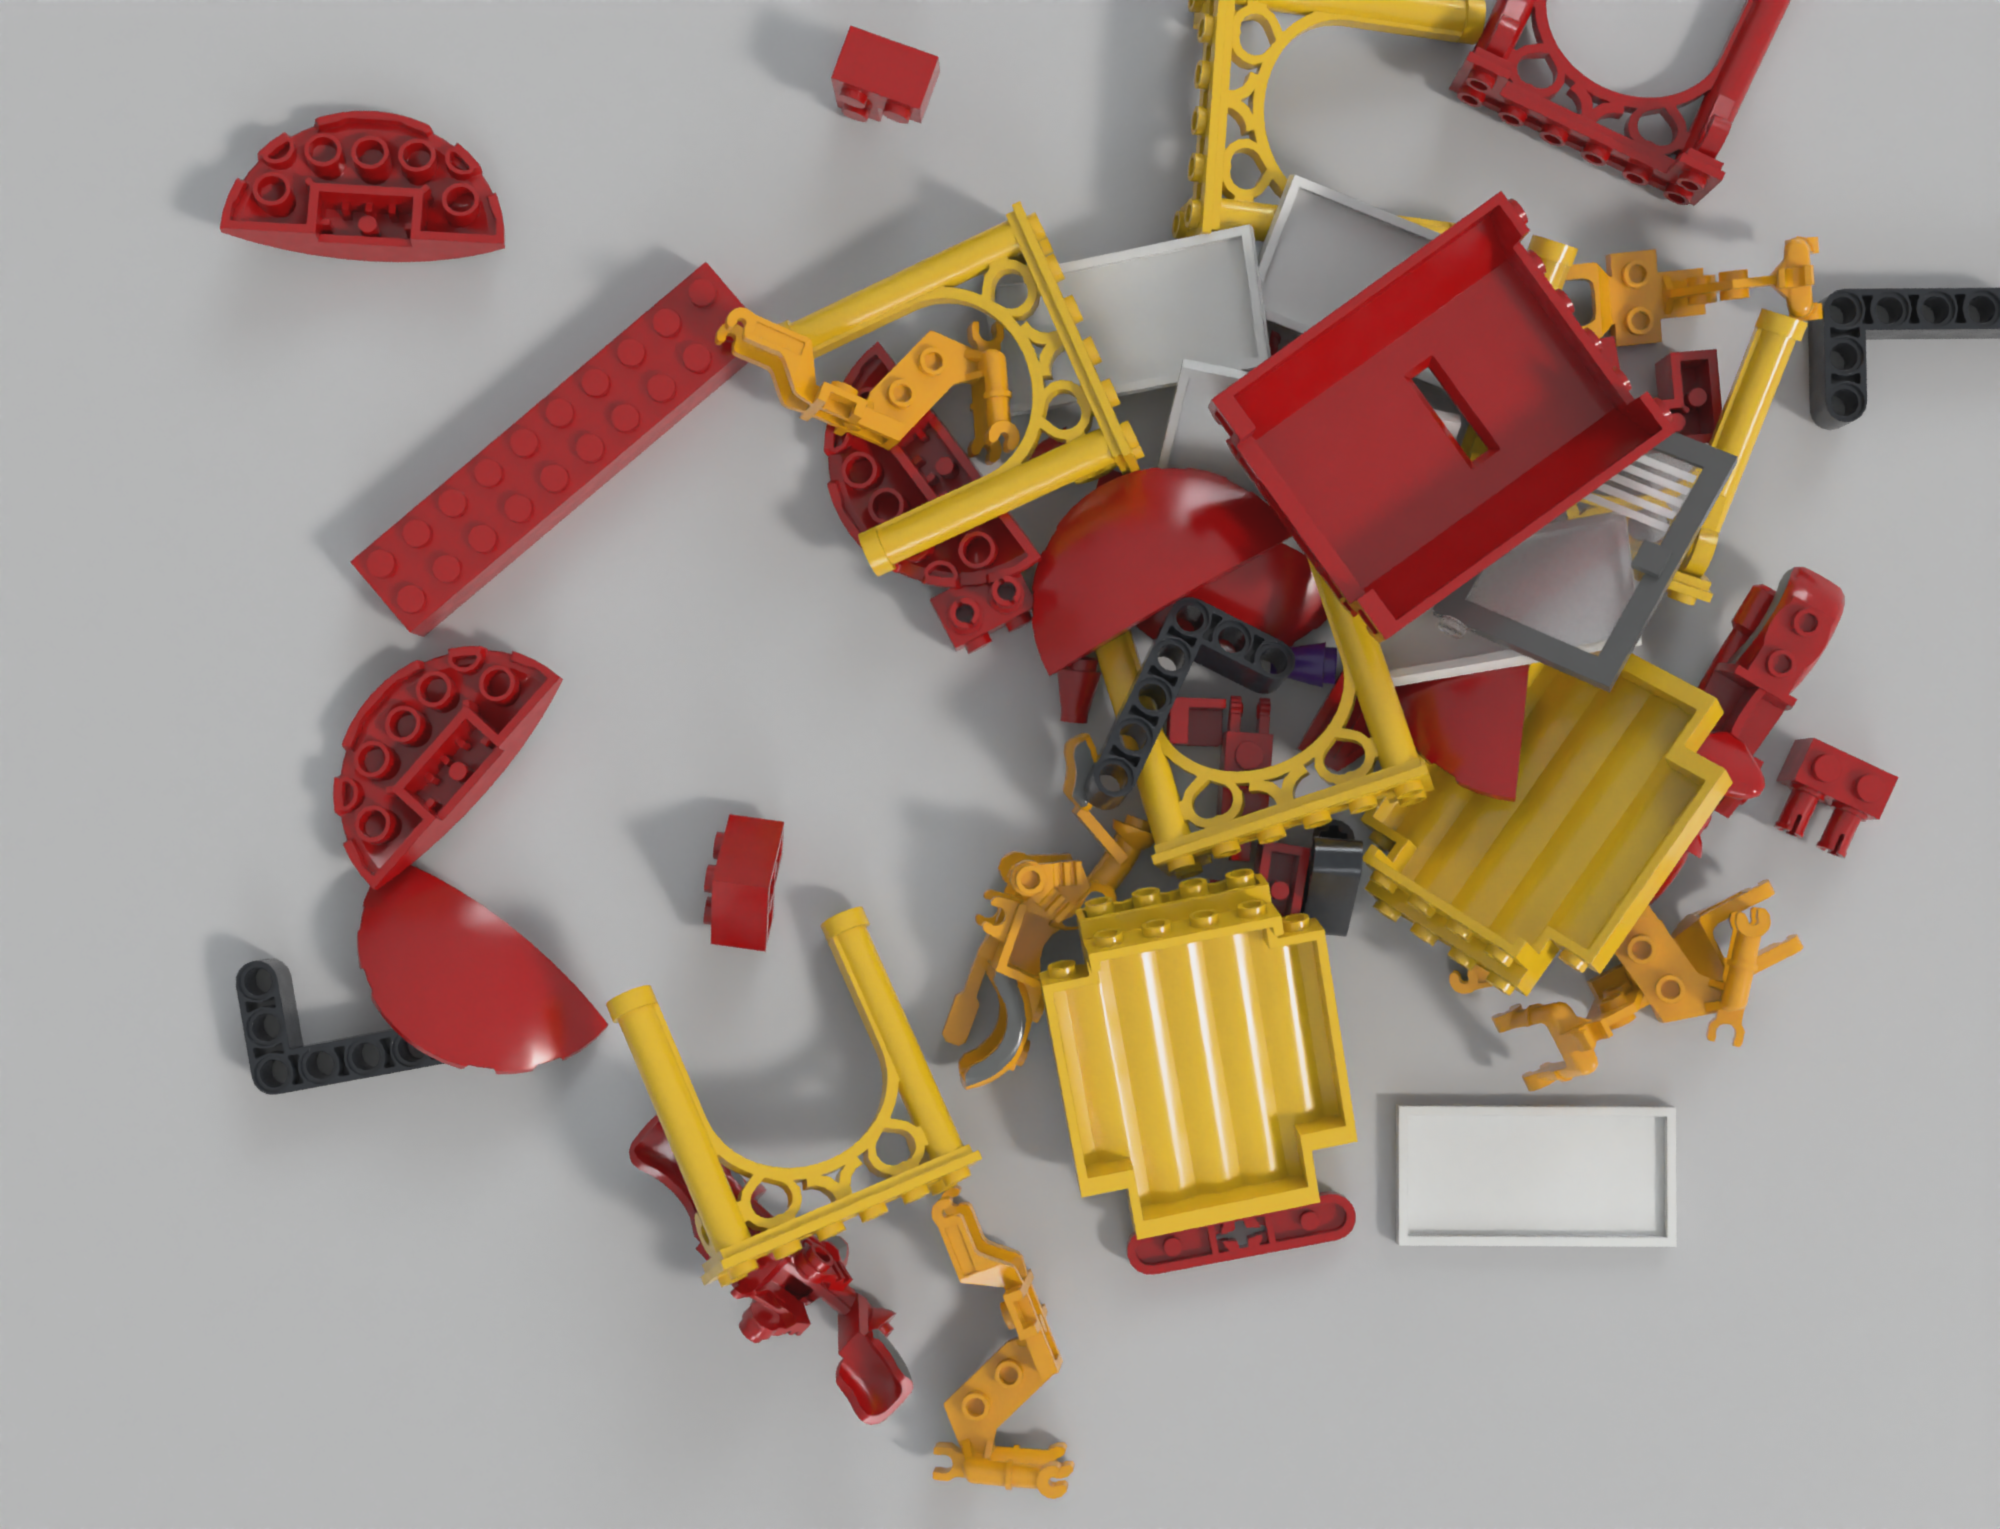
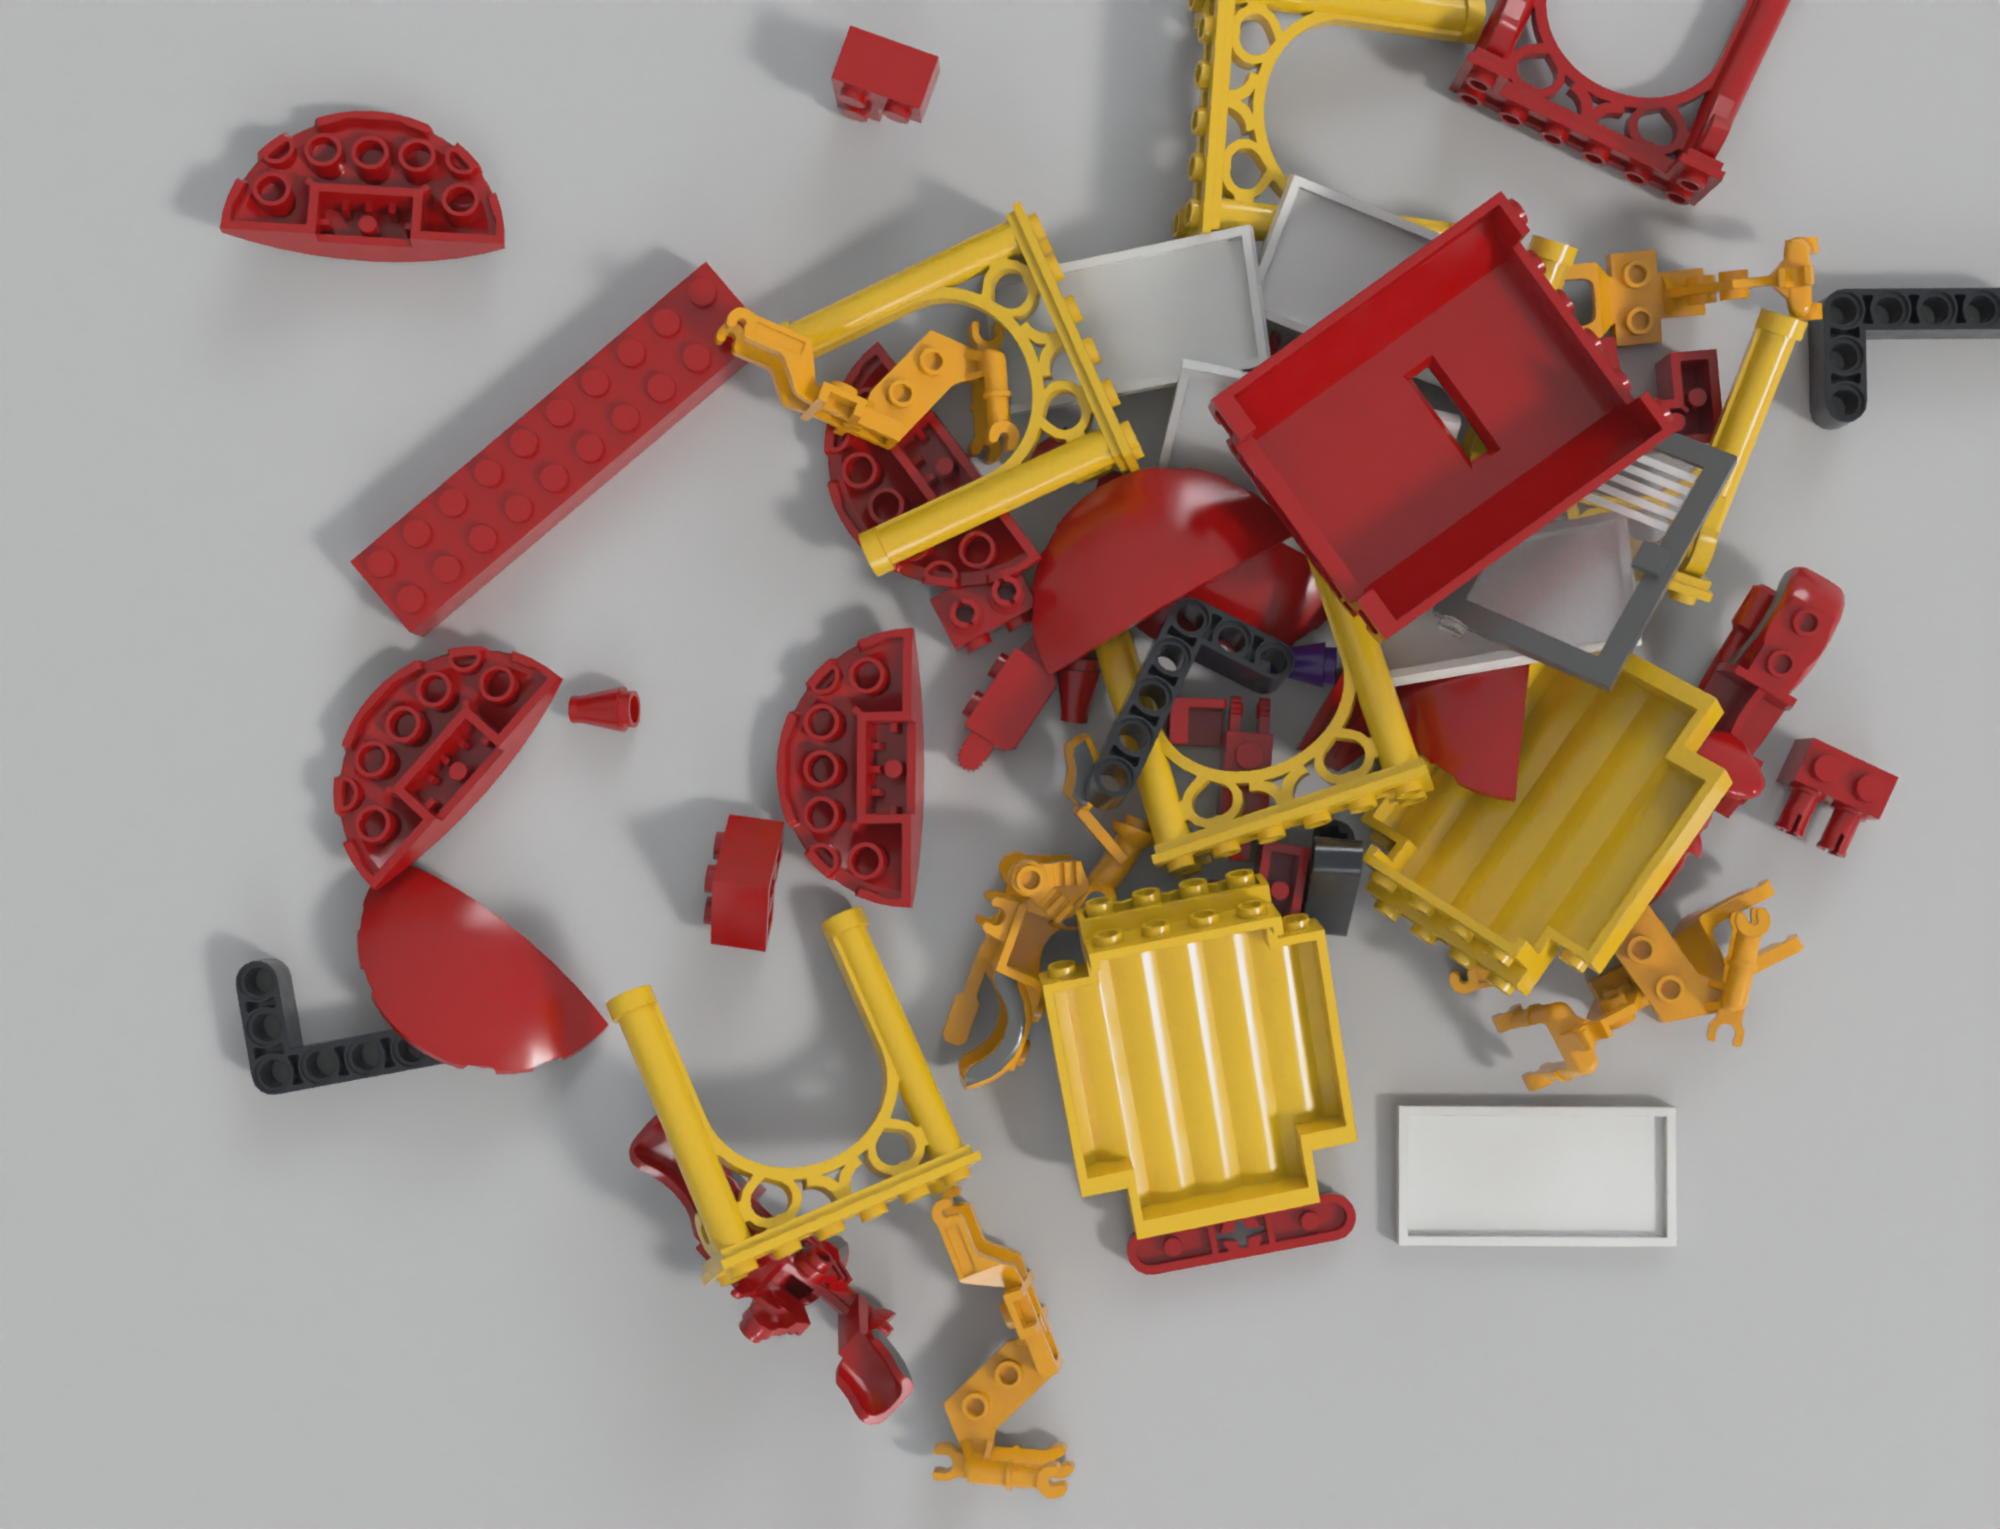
(608, 709): none -> red cone
(857, 768): none -> red brick
(1007, 707): none -> red hinge

